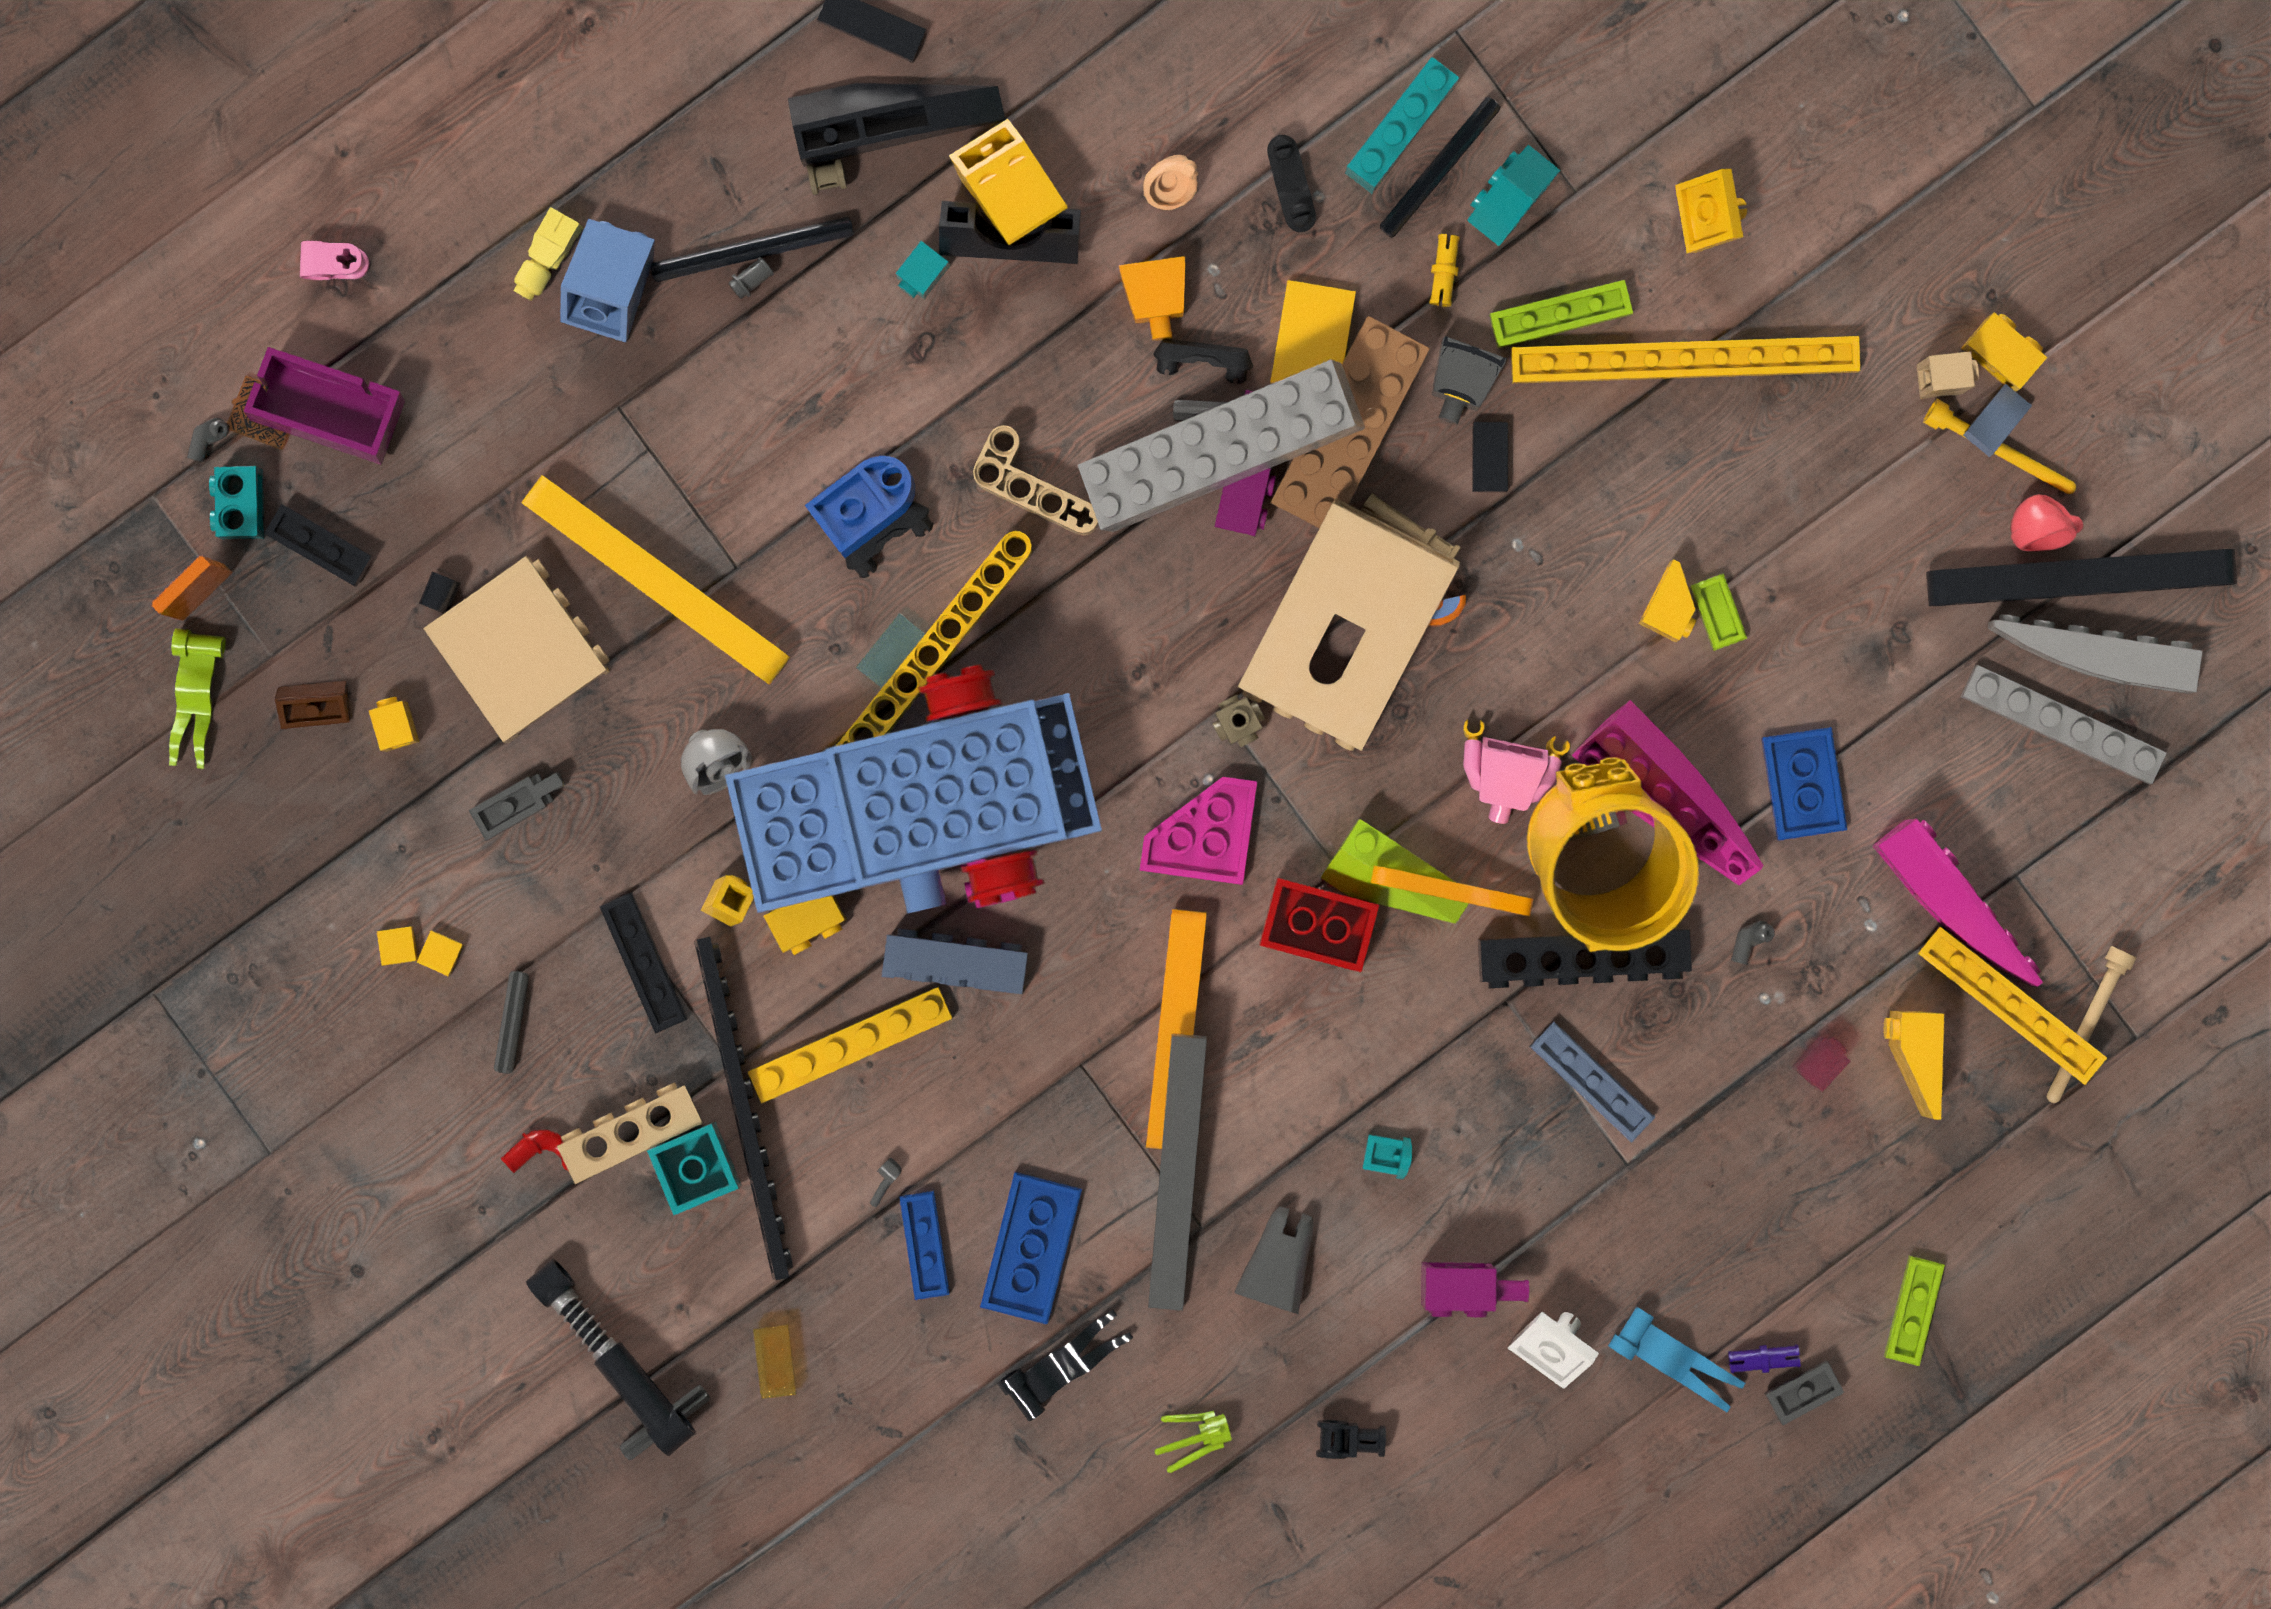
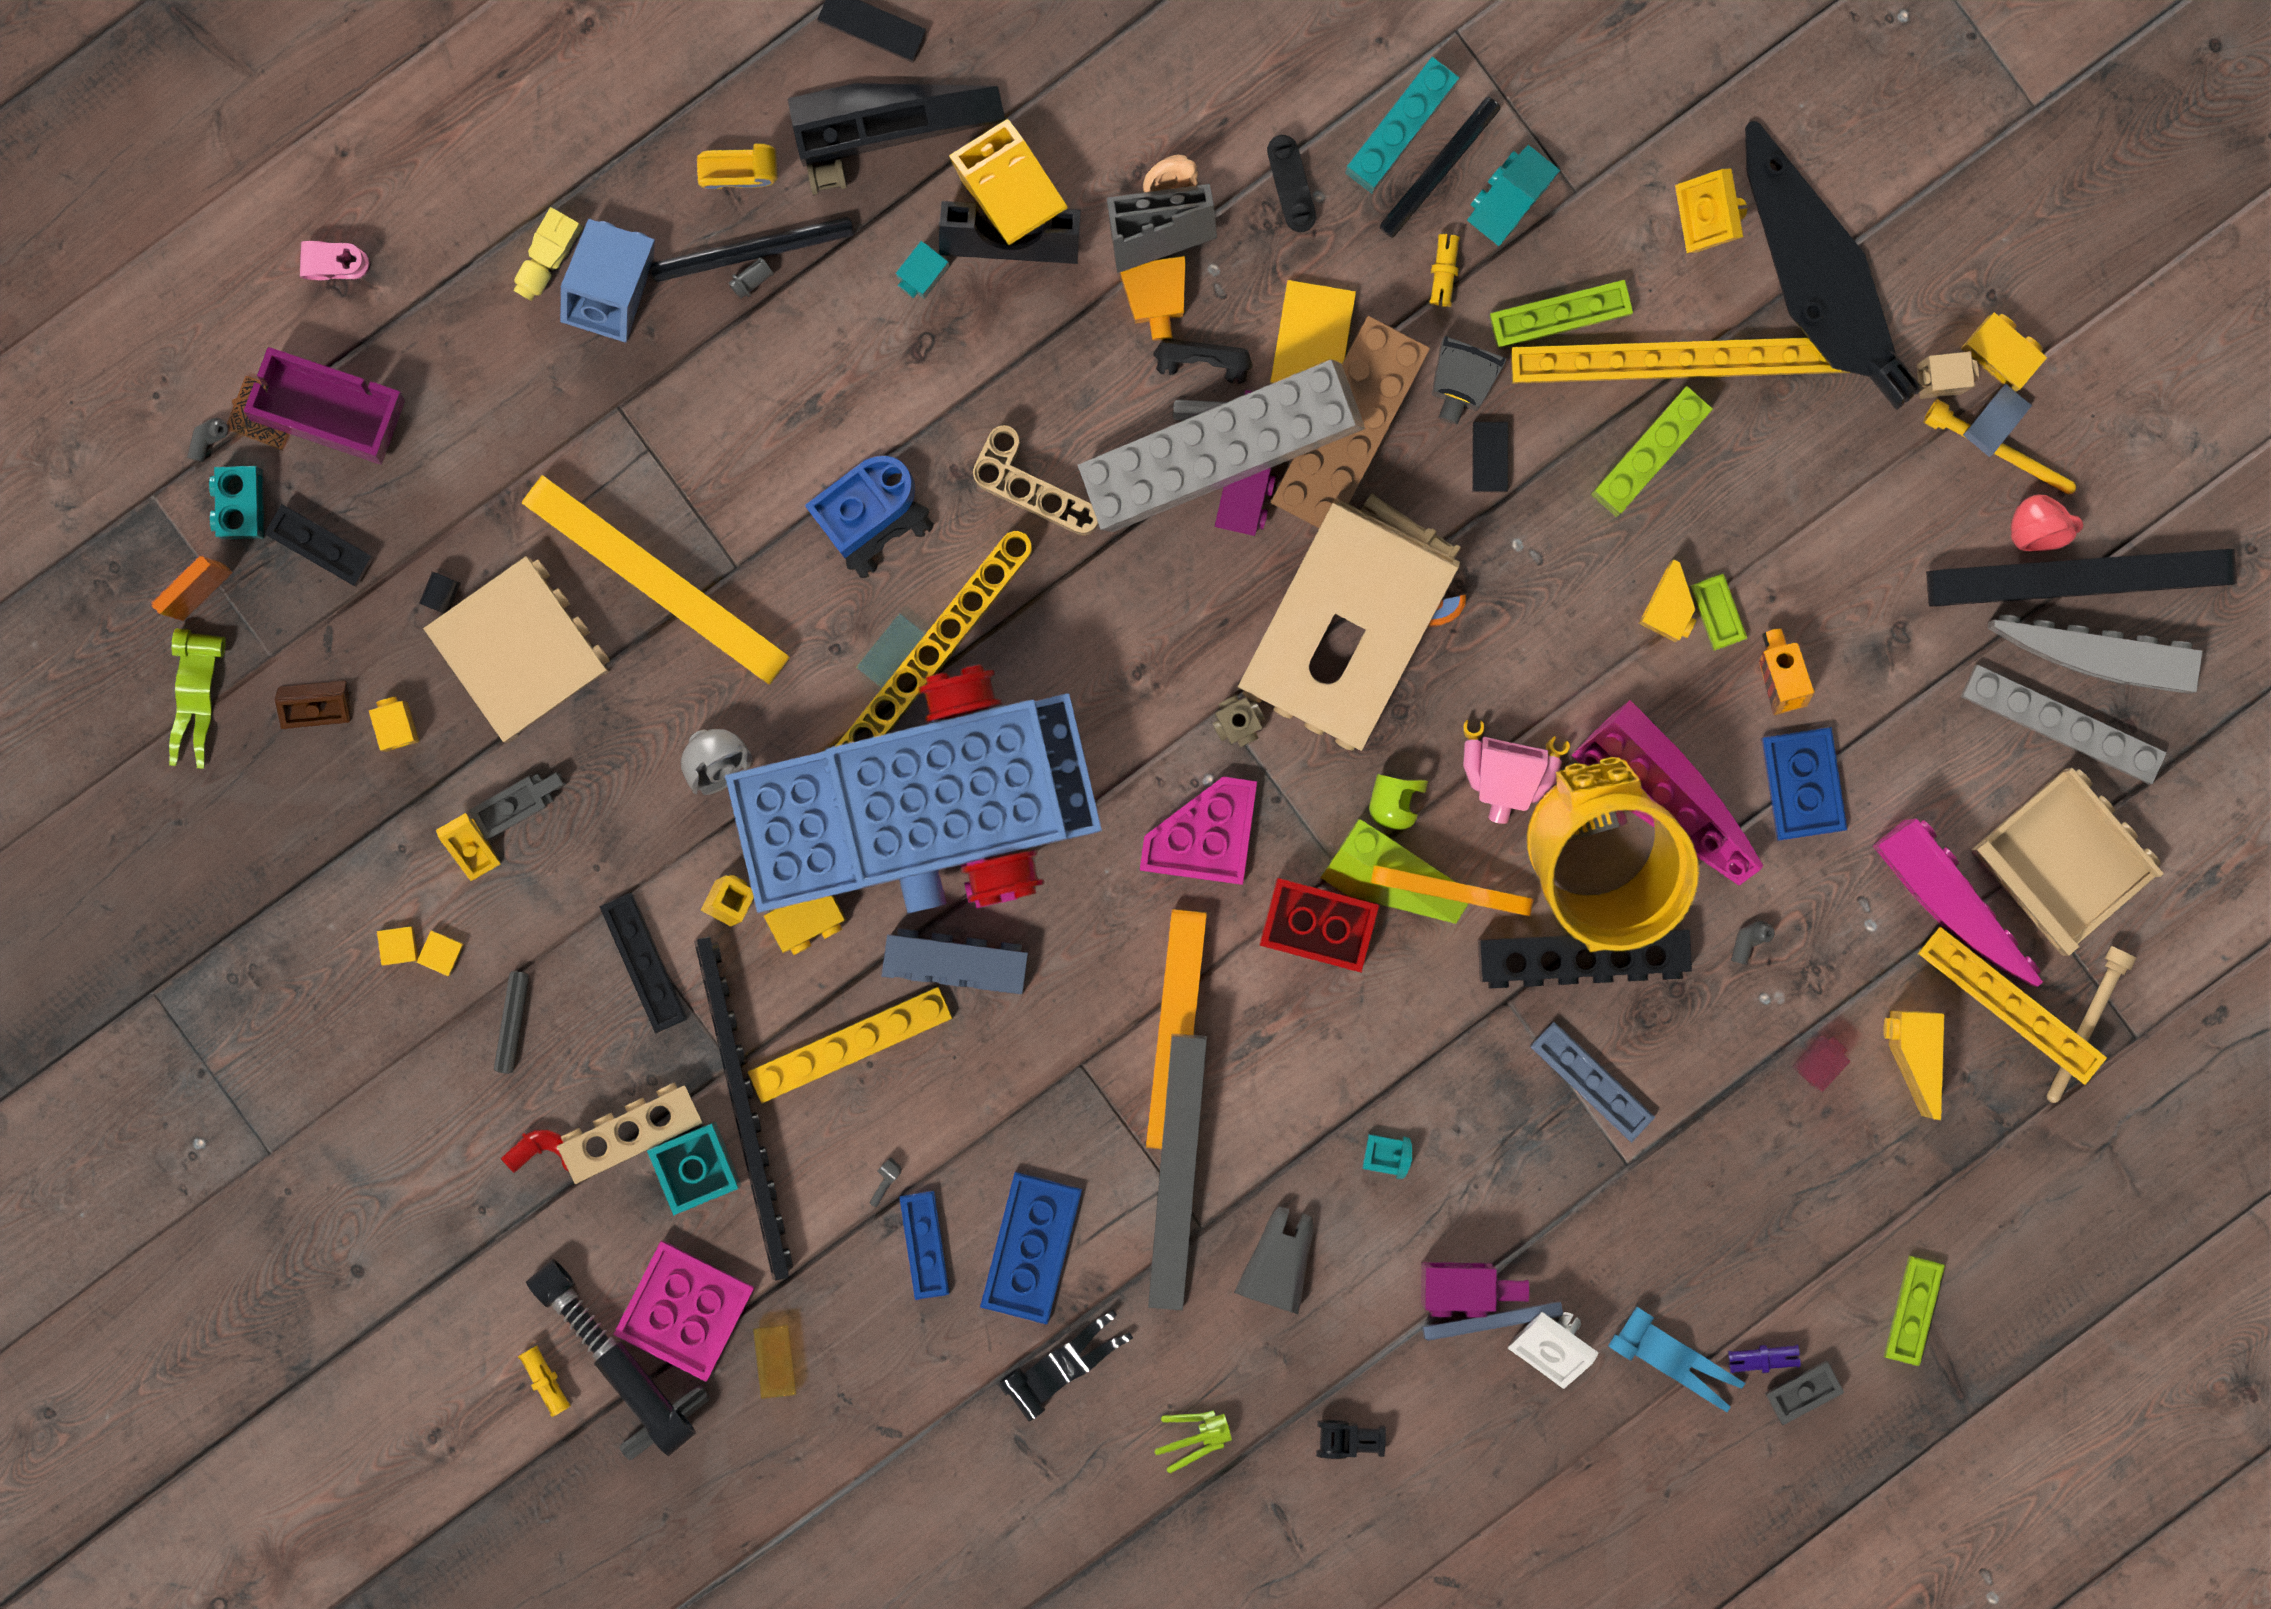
(468, 846): none -> yellow slope
(544, 1381): none -> yellow pin
(684, 1310): none -> dark pink plate
(738, 168): none -> yellow animal
(1159, 223): none -> dark grey wedge
(1392, 801): none -> lime helmet
(1492, 1321): none -> sand blue tile
(1651, 451): none -> lime brick
(1788, 687): none -> light orange torso
(1823, 272): none -> black wing
(2067, 860): none -> tan panel

